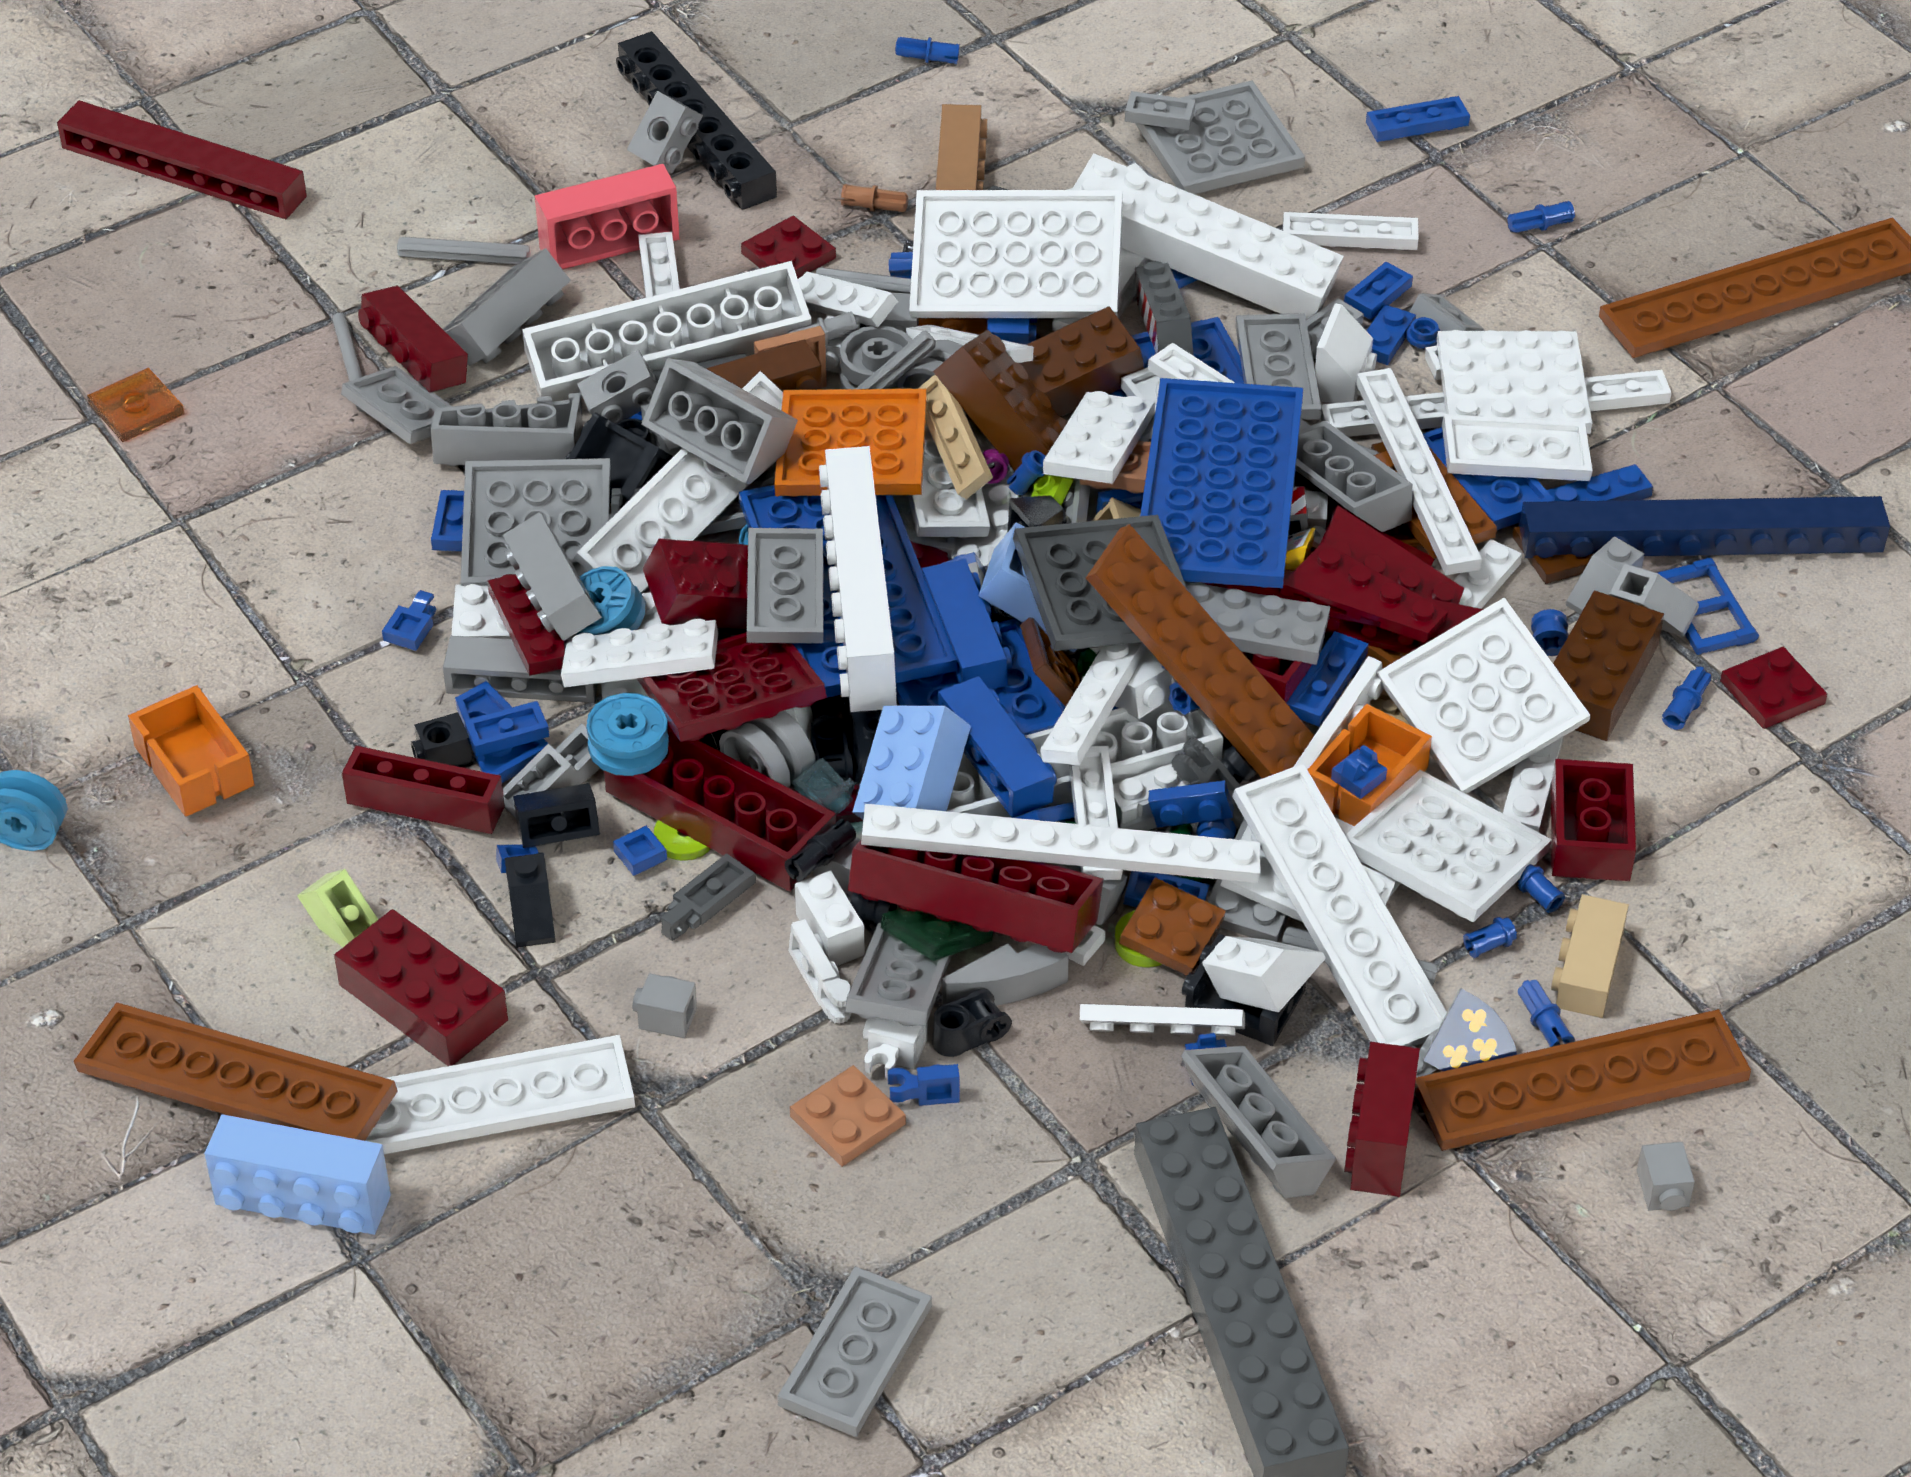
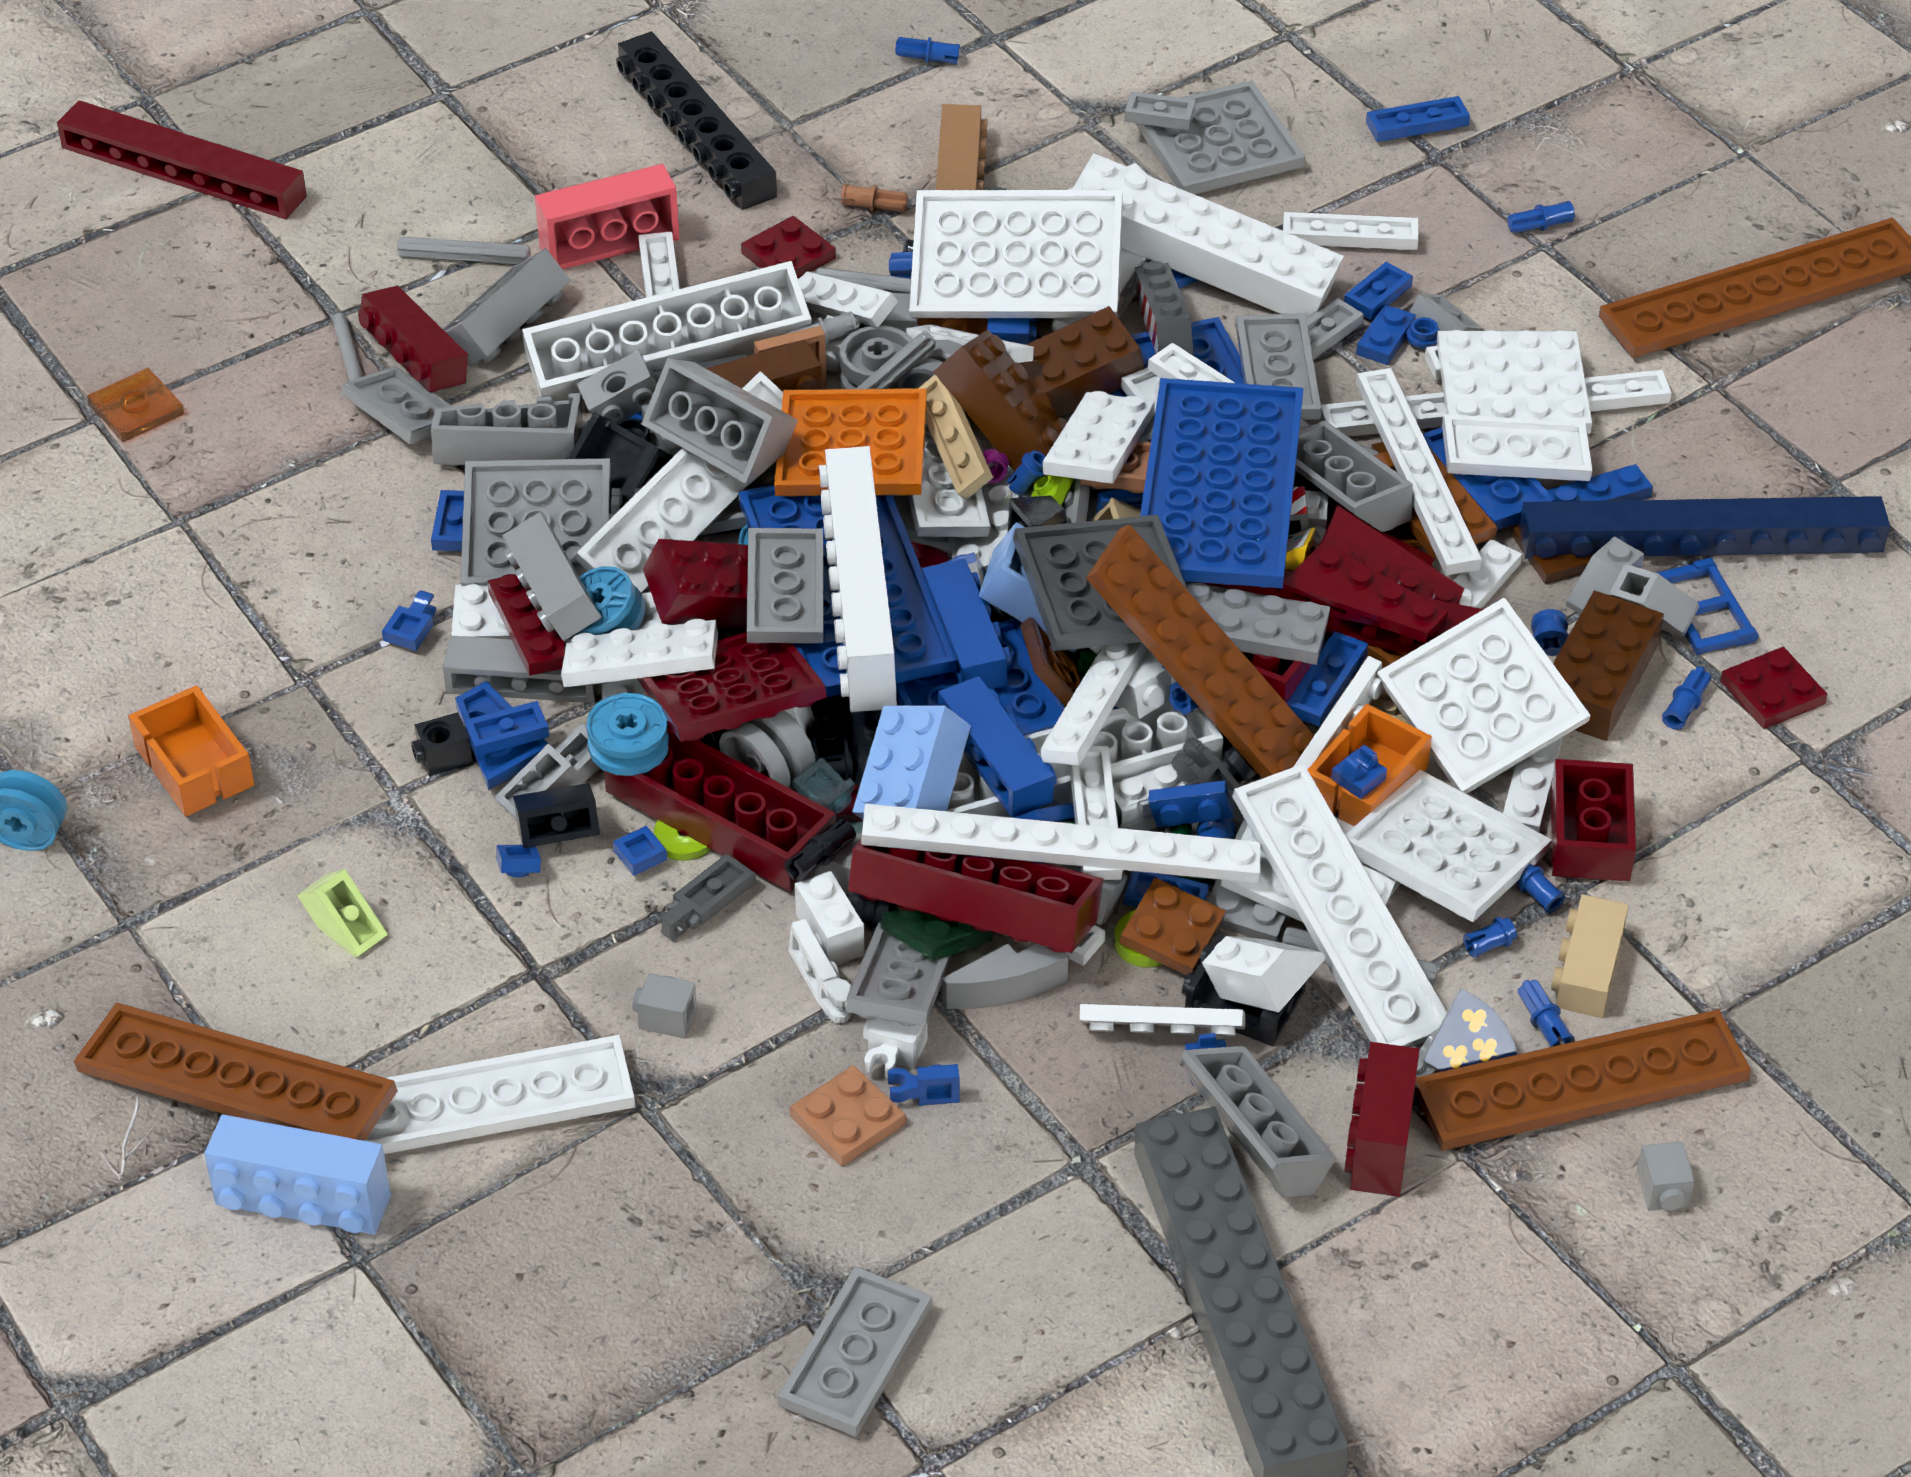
(421, 987): dark red brick -> none
(423, 789): dark red brick -> none
(530, 900): black slope -> none
(650, 138): light grey brick -> none
(968, 1023): black piece -> none
(1340, 355): white slope -> none

